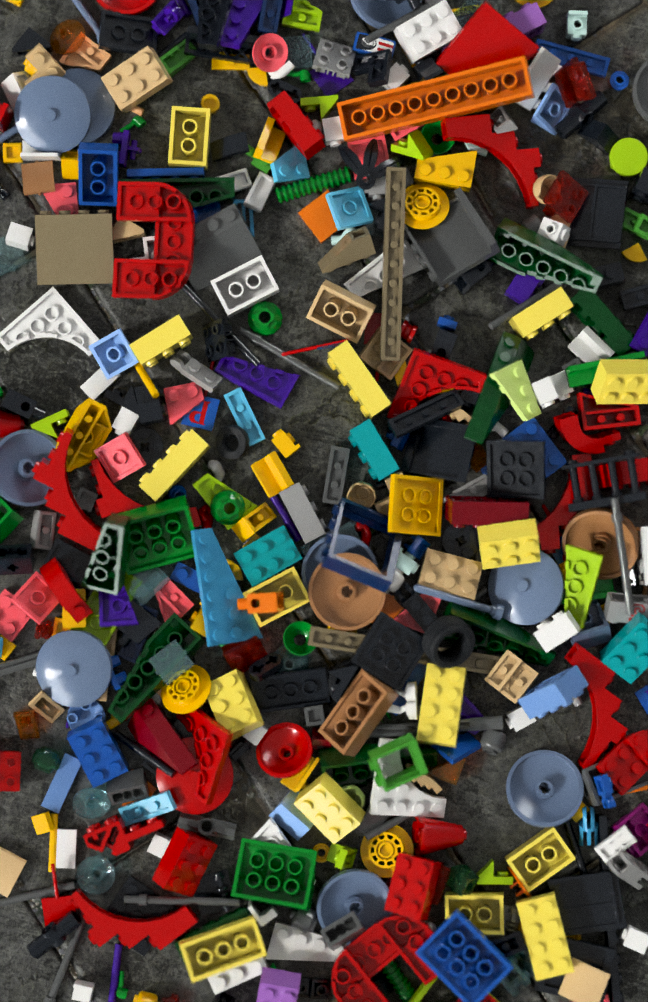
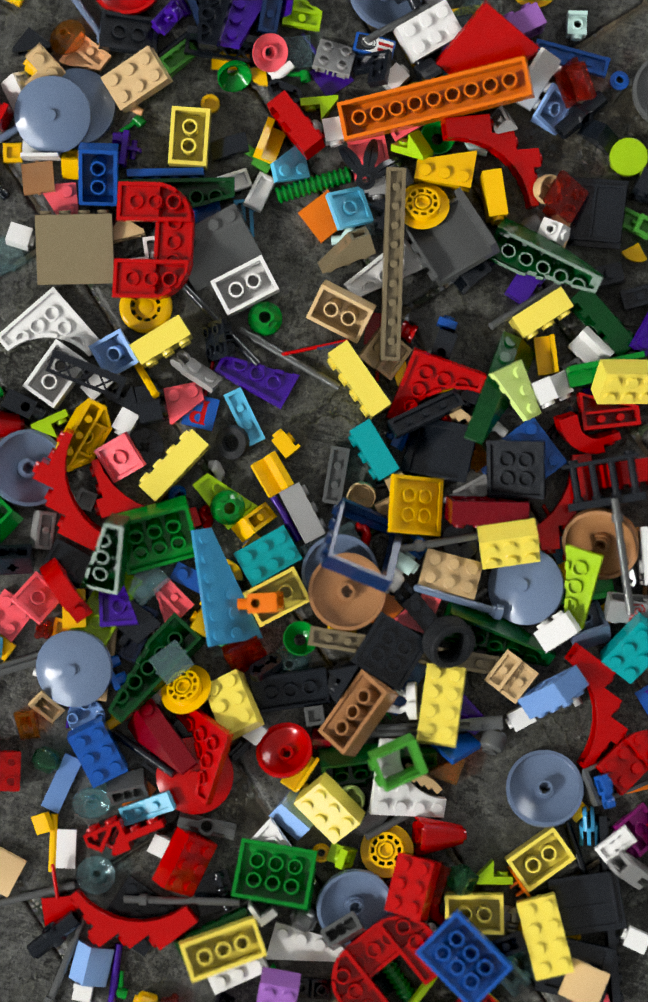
(48, 386): none -> white brick
(88, 367): none -> black fence
(91, 964): none -> light blue slope
(146, 310): none -> yellow wheel
(234, 81): none -> green piece
(420, 545): none -> dark grey bar
(435, 915): none -> red arm
(493, 196): none -> yellow brick
(546, 355): none -> yellow panel

